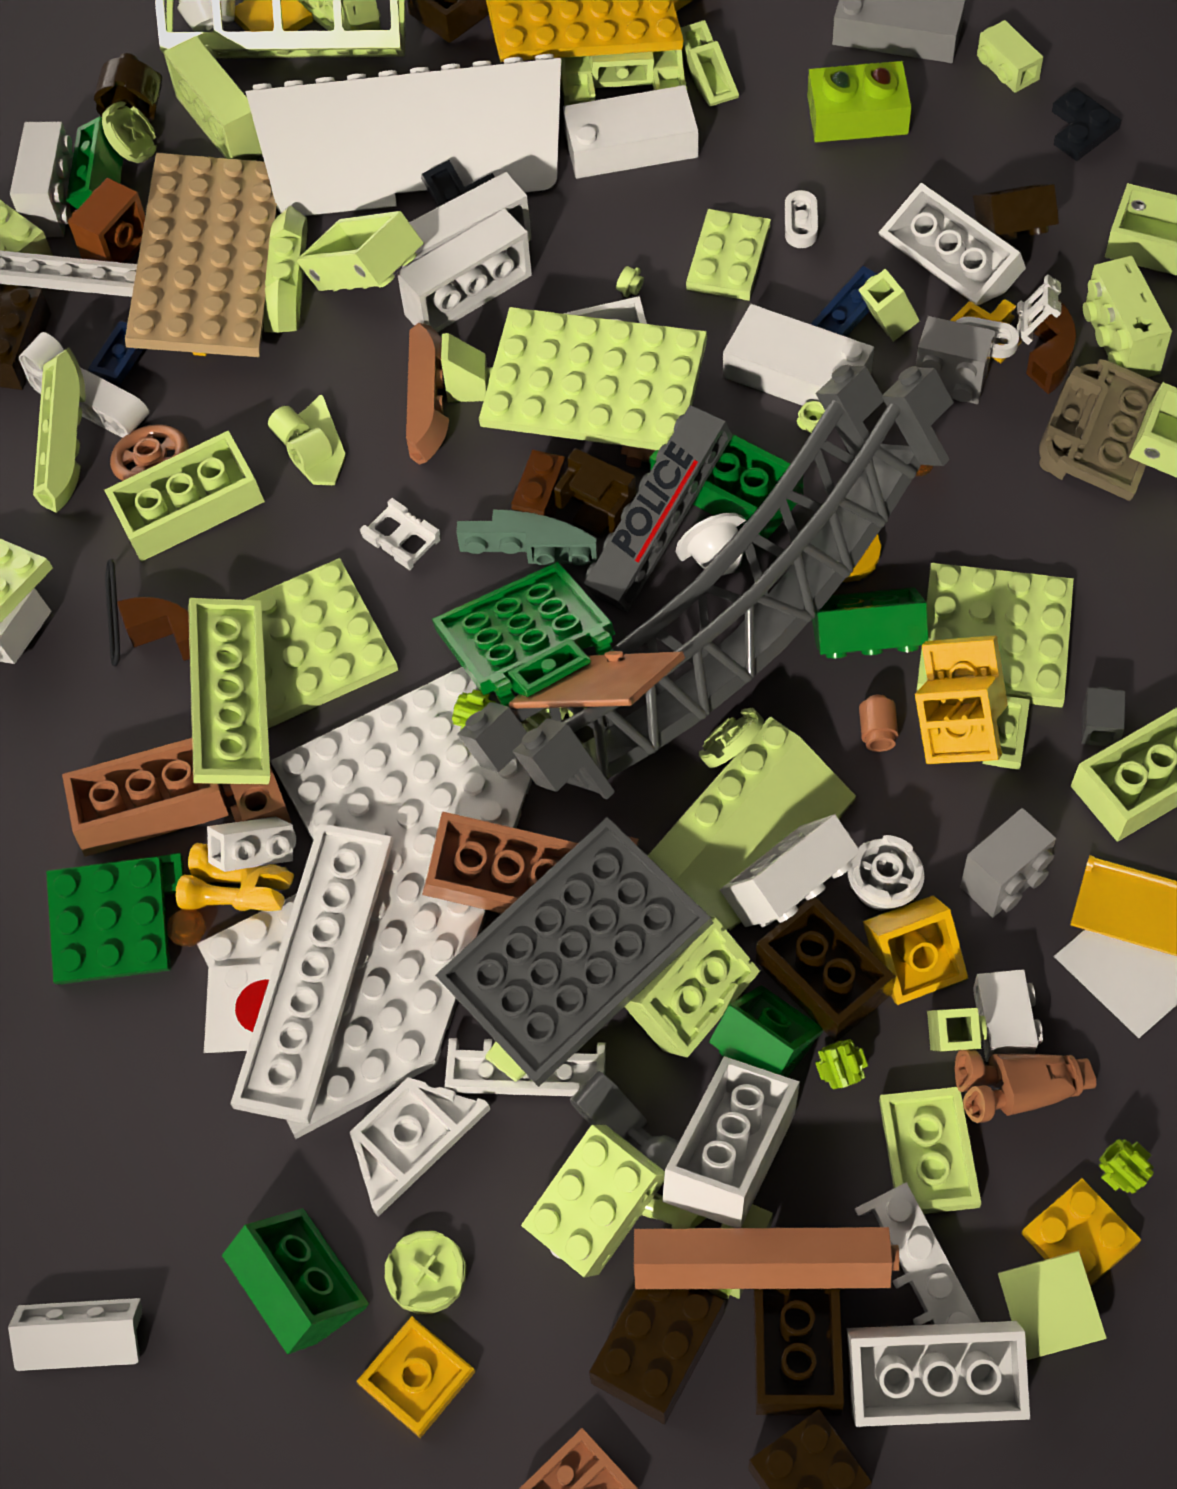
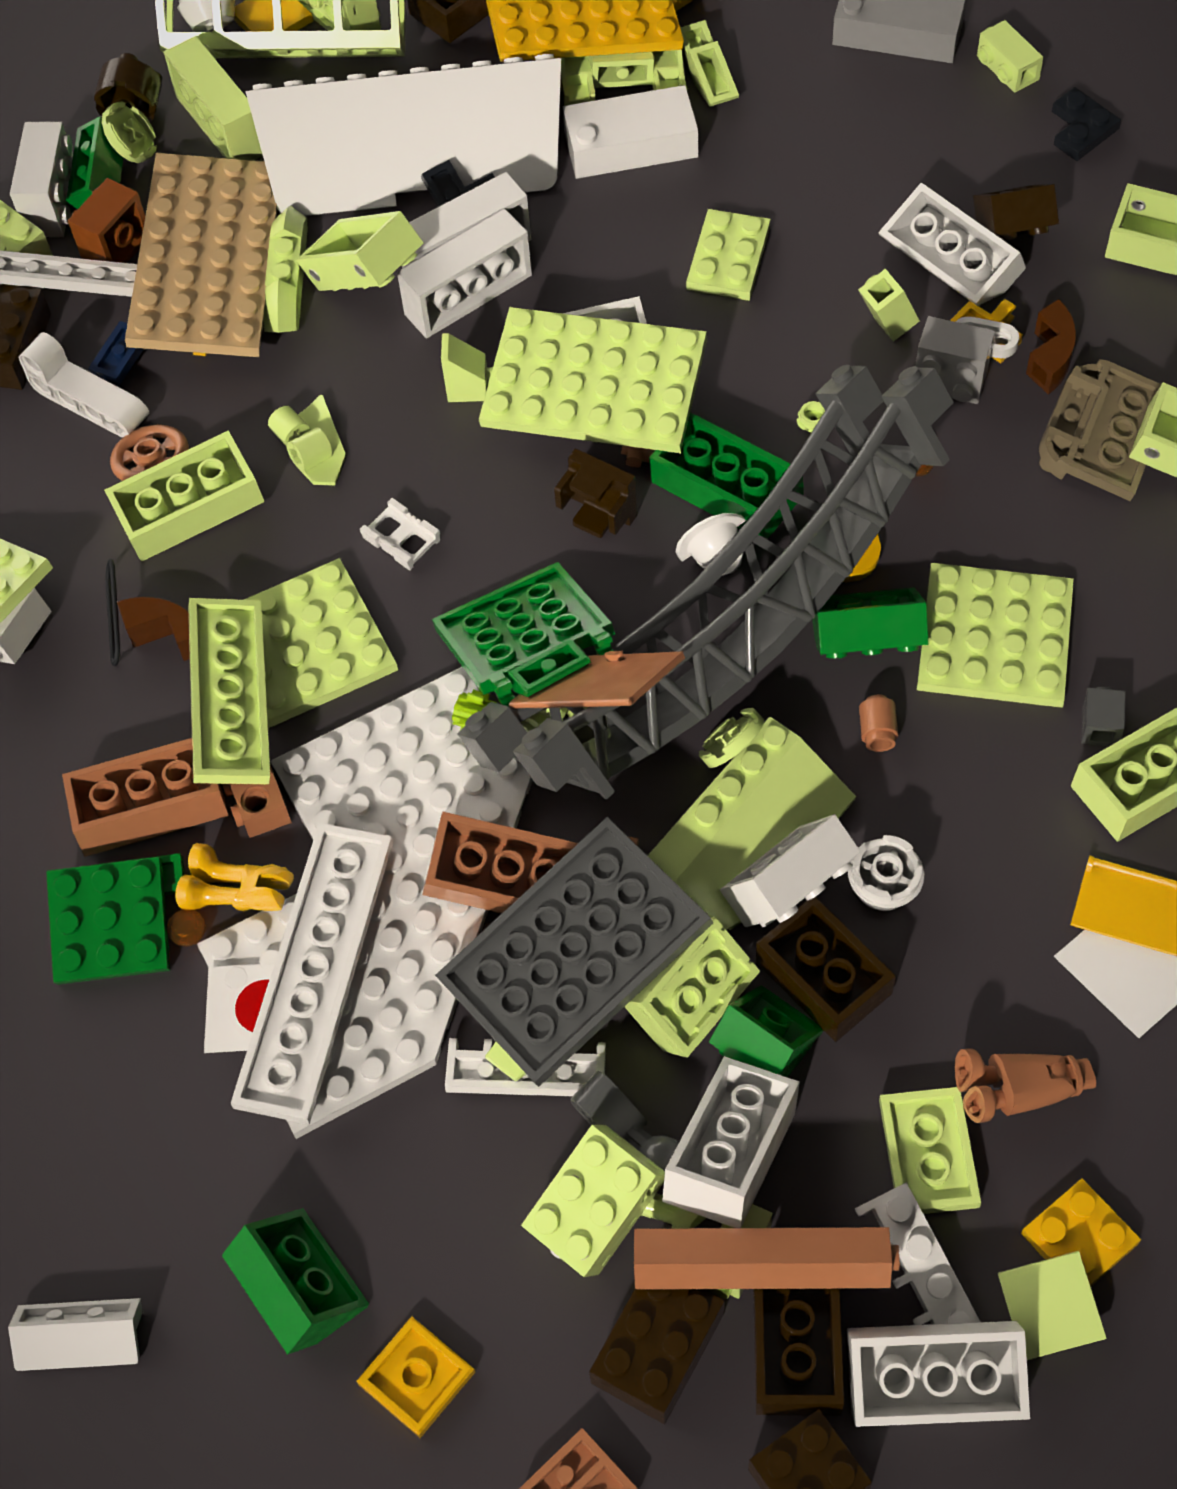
(57, 431): yellowish green brick -> none
(250, 843): white brick -> none
(409, 1135): white wing -> none
(425, 408): nougat brick -> none
(425, 1272): yellowish green tile -> none
(537, 484): reddish brown brick -> none
(540, 536): sand green slope -> none
(630, 281): yellowish green plate -> none
(658, 508): dark grey brick -> none
(788, 355): white brick -> none
(801, 219): white plate -> none
(841, 1064): lime gear -> none
(846, 307): dark blue plate -> none
(858, 101): lime piece -> none
(917, 947): yellow slope -> none
(956, 1029): yellowish green brick -> none
(961, 700): yellow bracket -> none
(1007, 1005): white brick -> none
(1008, 863): light grey brick -> none
(1012, 733): yellowish green plate -> none
(1048, 303): white piece -> none
(1126, 1166): lime gear -> none
(1127, 317): yellowish green piece -> none

